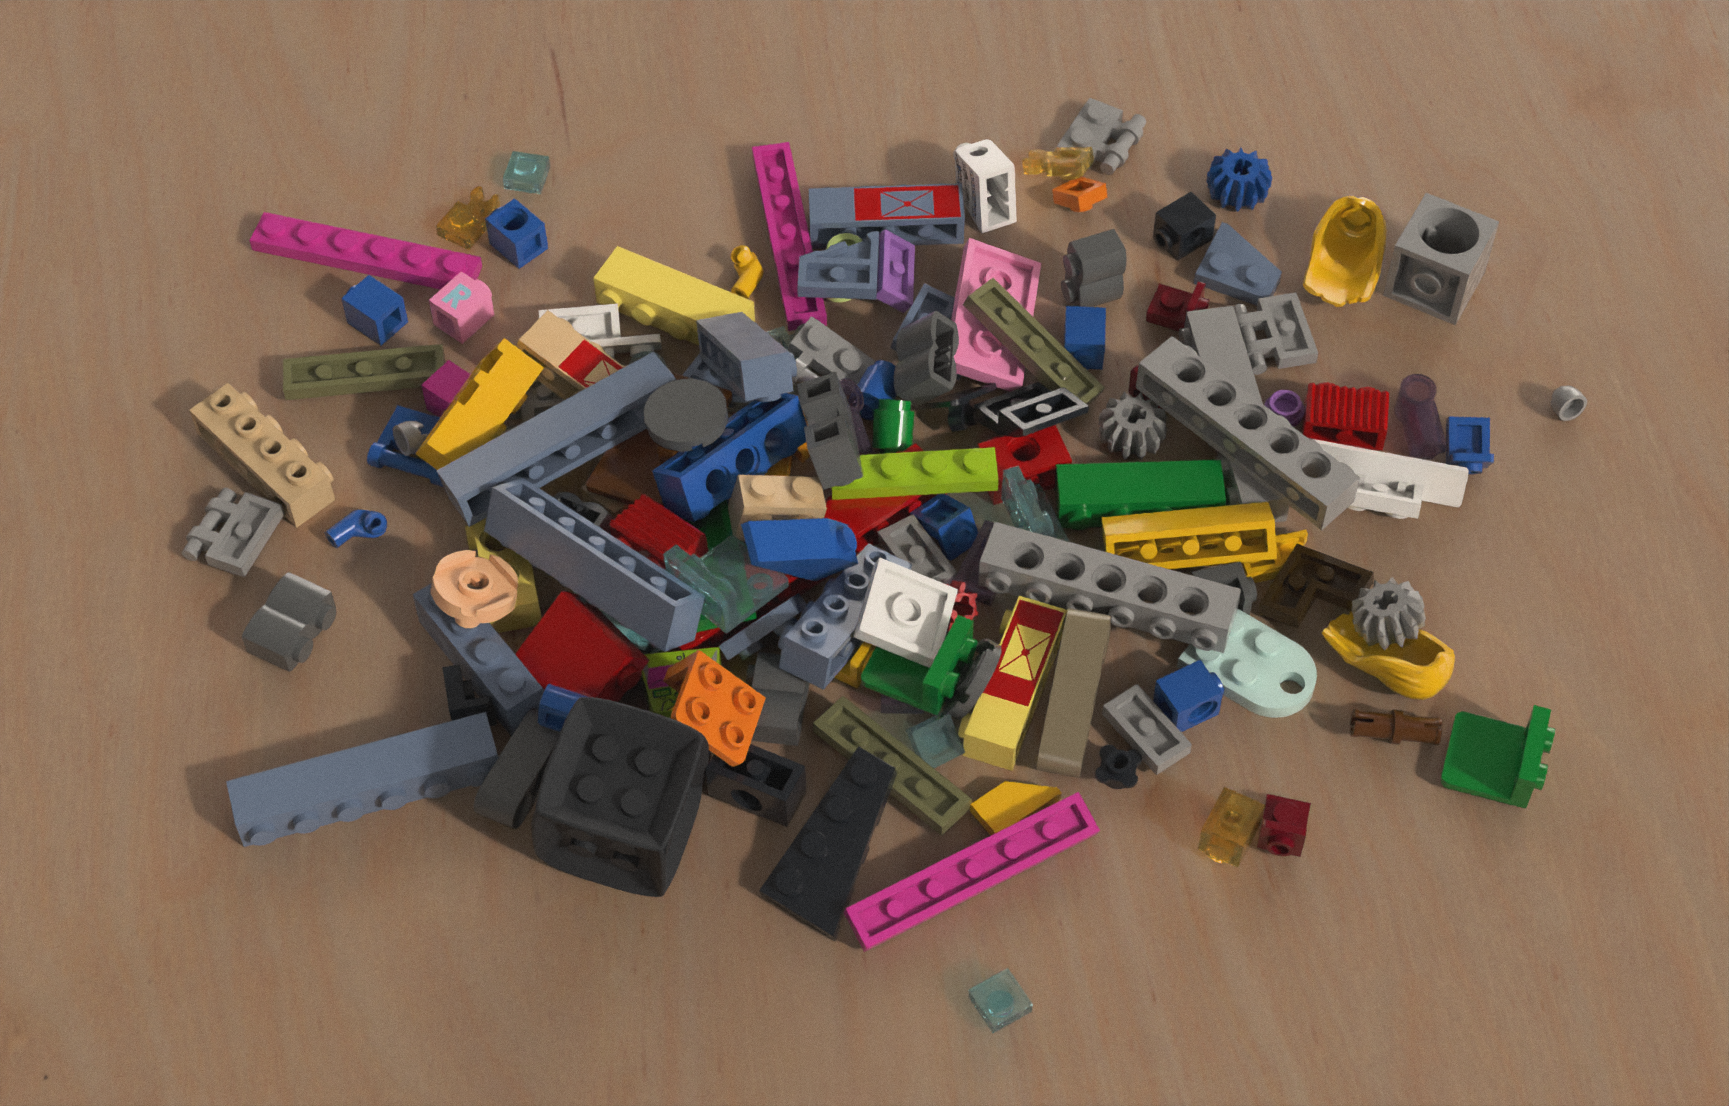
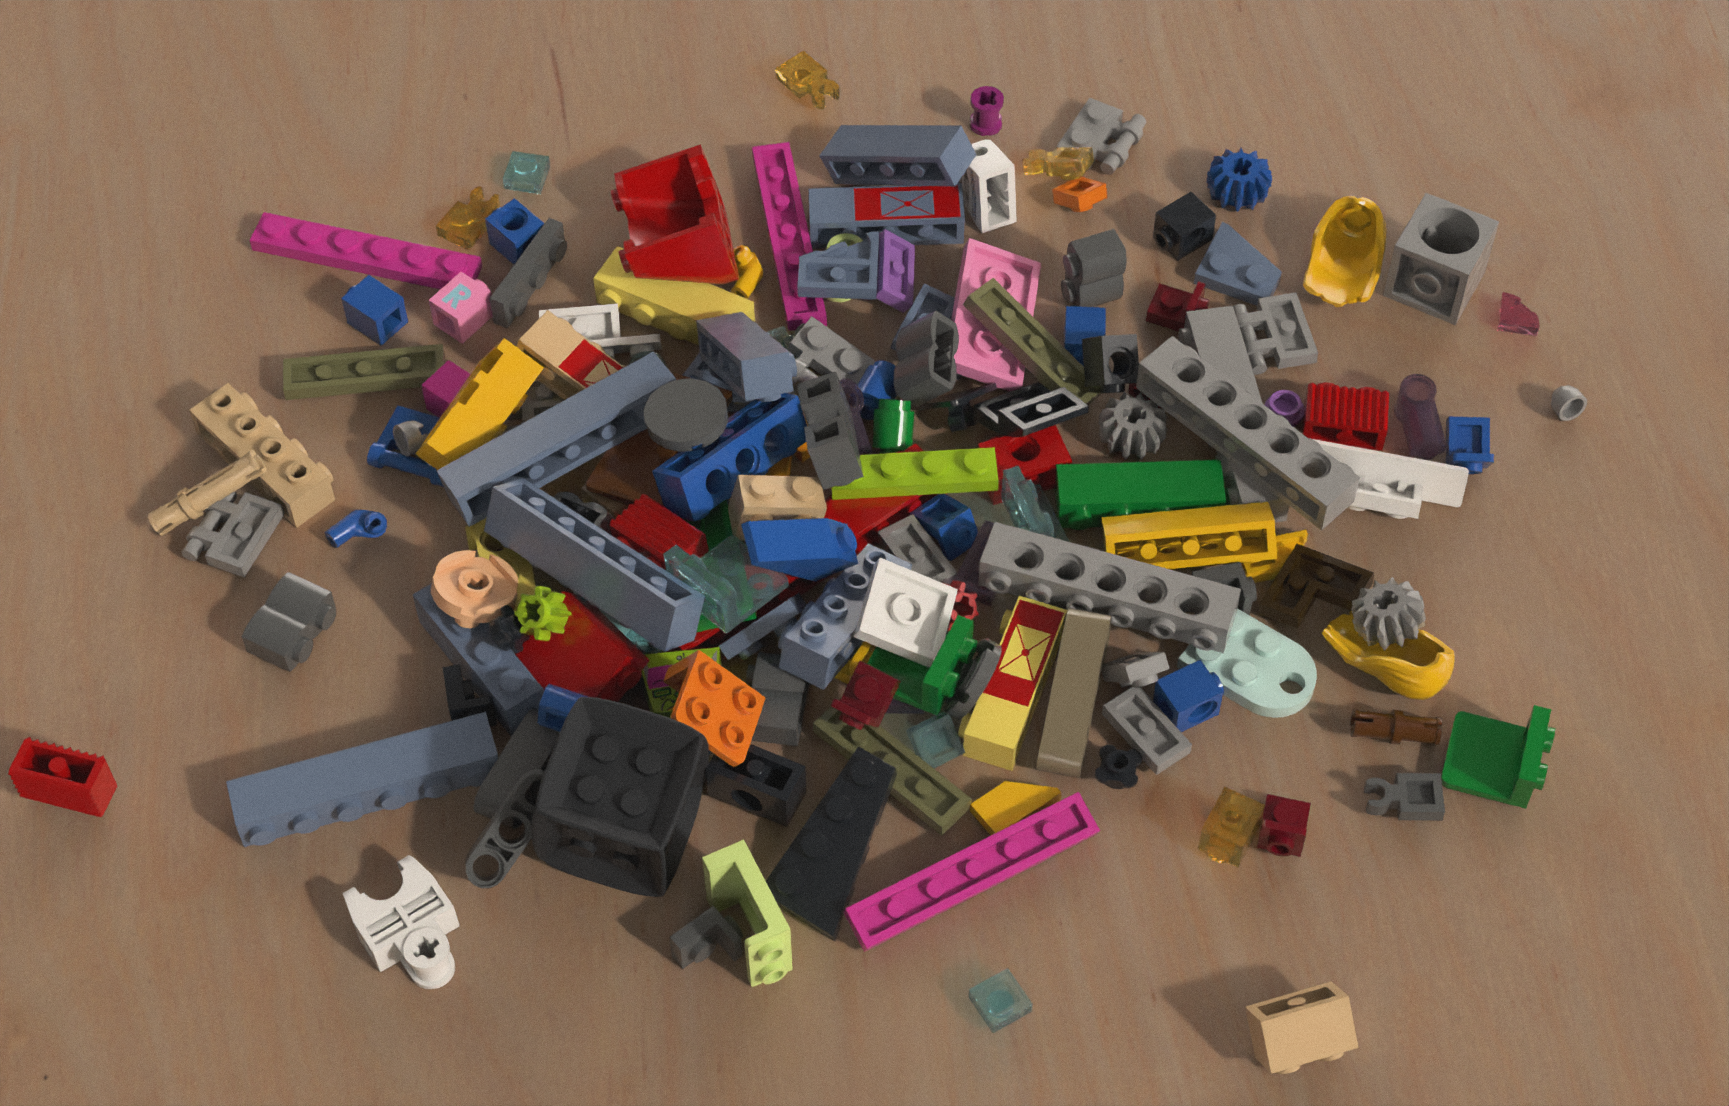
(63, 777): none -> red brick
(193, 501): none -> tan pin
(408, 926): none -> white piece
(494, 844): none -> dark grey beam
(506, 631): none -> black plate
(528, 273): none -> dark grey plate
(542, 613): none -> lime gear
(675, 221): none -> red windscreen
(699, 938): none -> dark grey bracket
(735, 878): none -> yellowish green panel
(806, 76): none -> clear yellow plate
(866, 696): none -> dark red bracket
(898, 155): none -> sand blue brick
(987, 105): none -> magenta bush
(1096, 355): none -> black brick
(1135, 669): none -> light grey plate
(1302, 1028): none -> tan brick
(1412, 794): none -> dark grey plate
(1516, 317): none -> clear pink tile

